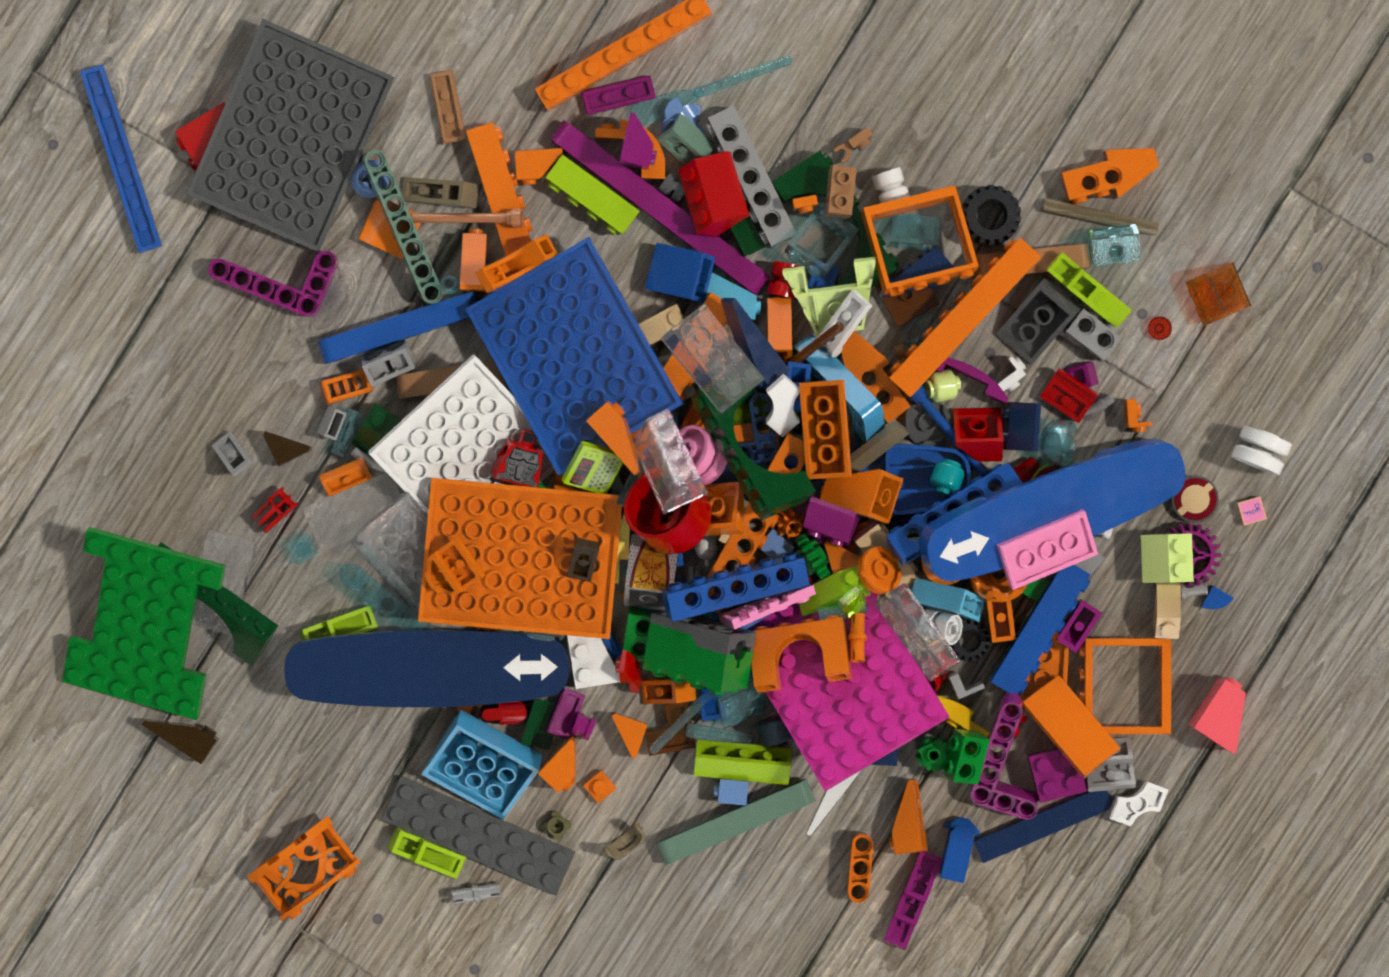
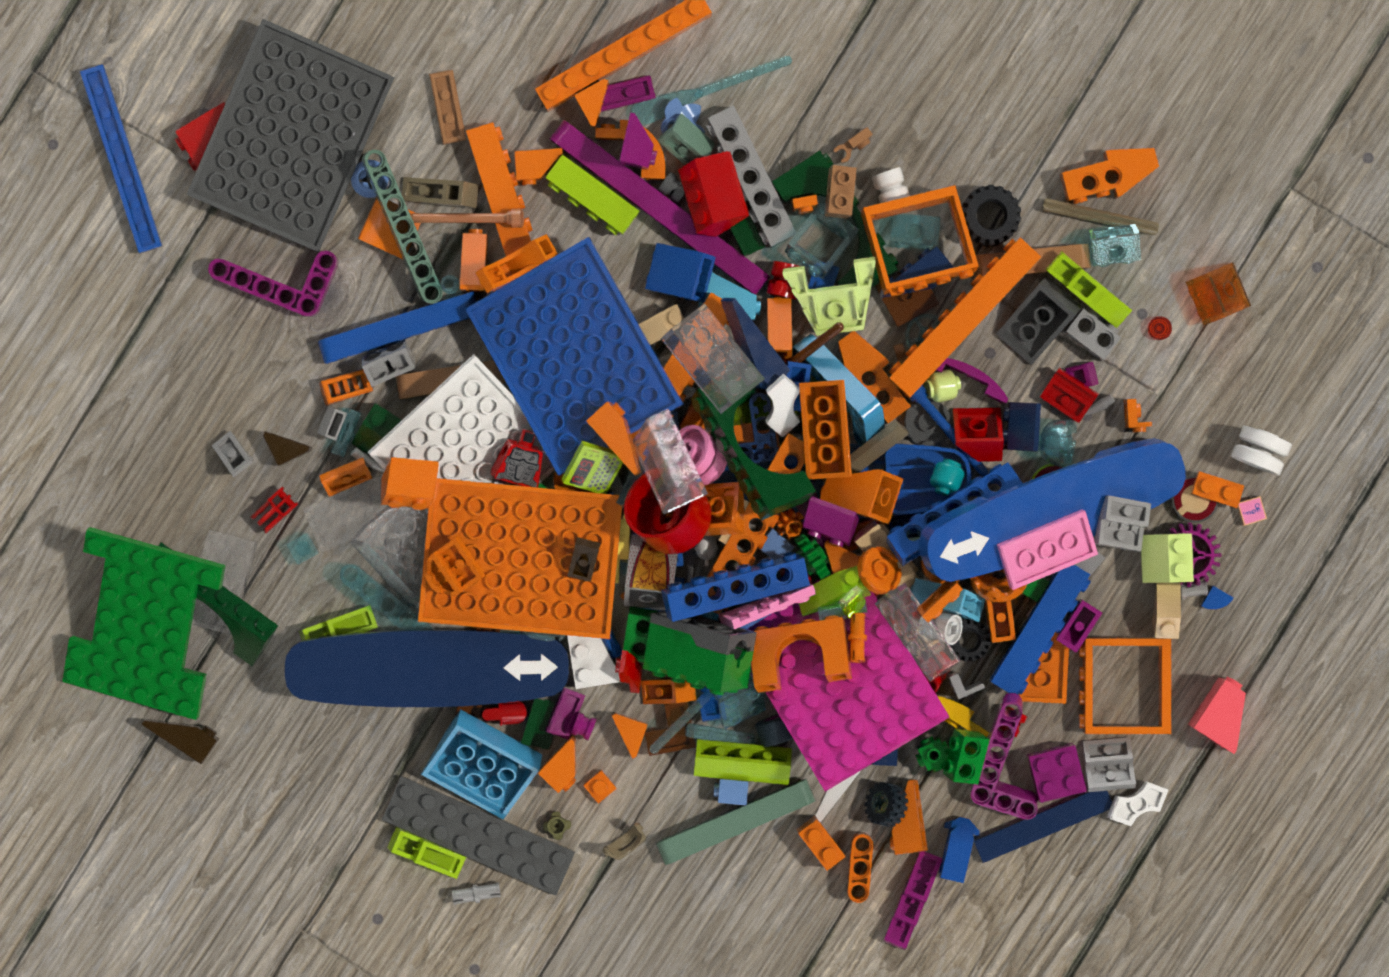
(314, 838): orange fence -> none
(409, 483): none -> orange slope
(591, 101): none -> orange slope
(821, 843): none -> orange brick
(850, 314): white plate -> none
(886, 804): none -> black wheel
(934, 604): none -> orange plate
(1011, 381): white bracket -> none
(1026, 469): red cone -> none
(1071, 726): orange slope -> none
(1122, 523): none -> light grey slope
(1217, 489): none -> orange plate

